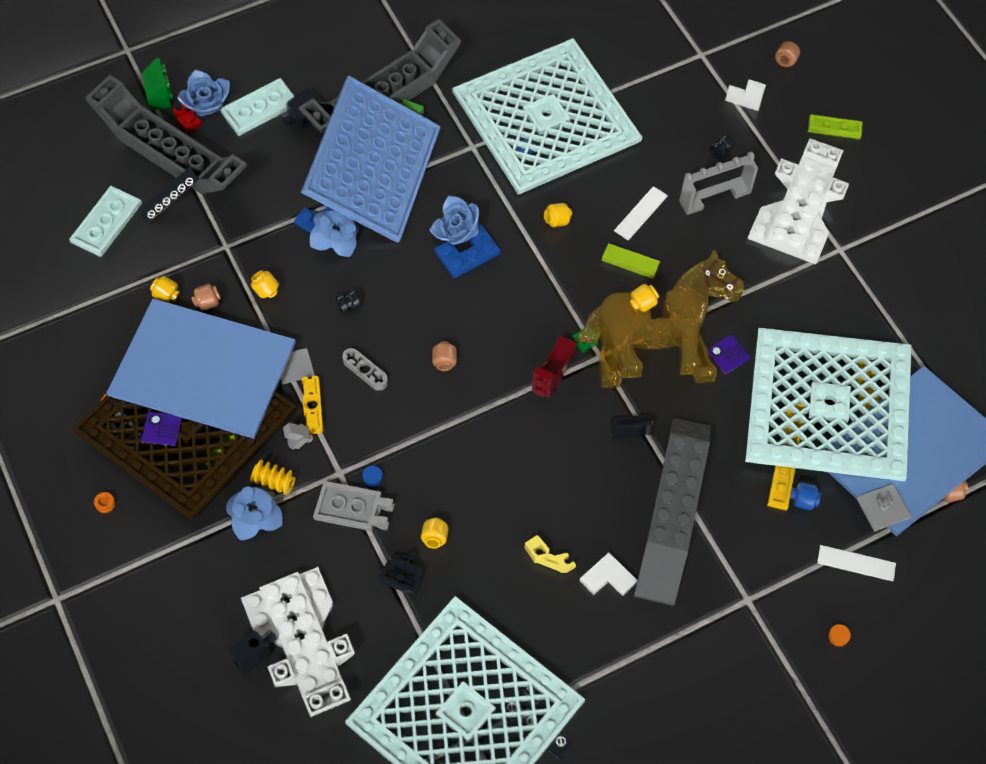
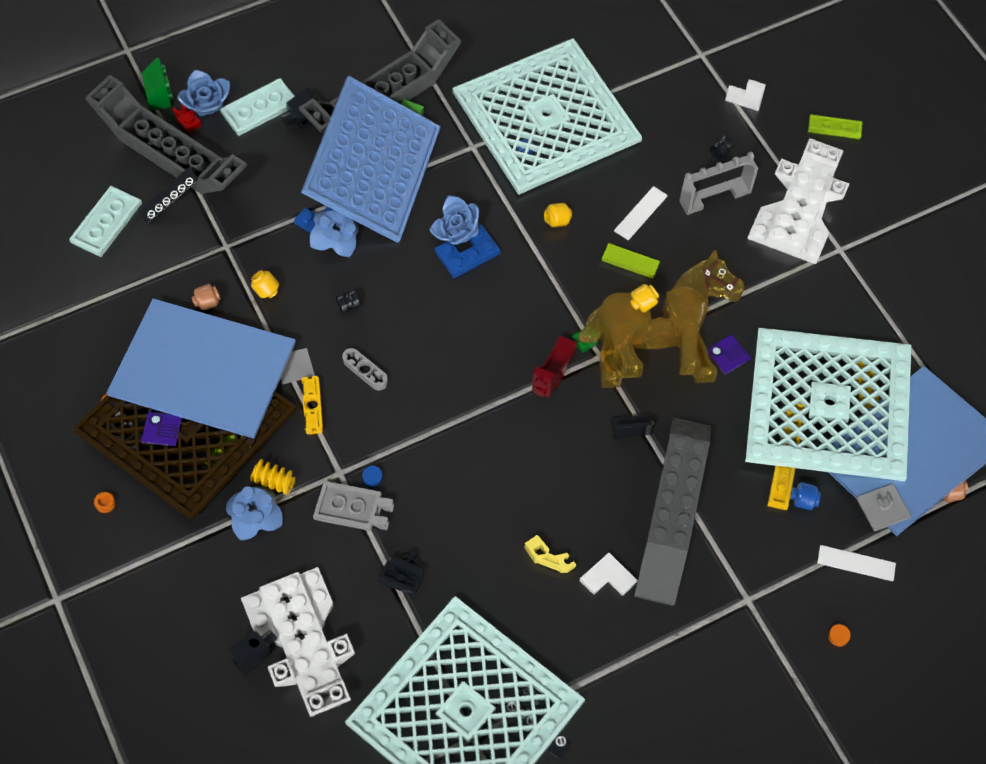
(164, 289): yellow head -> none
(297, 435): light grey piece -> none
(434, 533): yellow head -> none
(444, 356): nougat head -> none
(787, 54): nougat head -> none

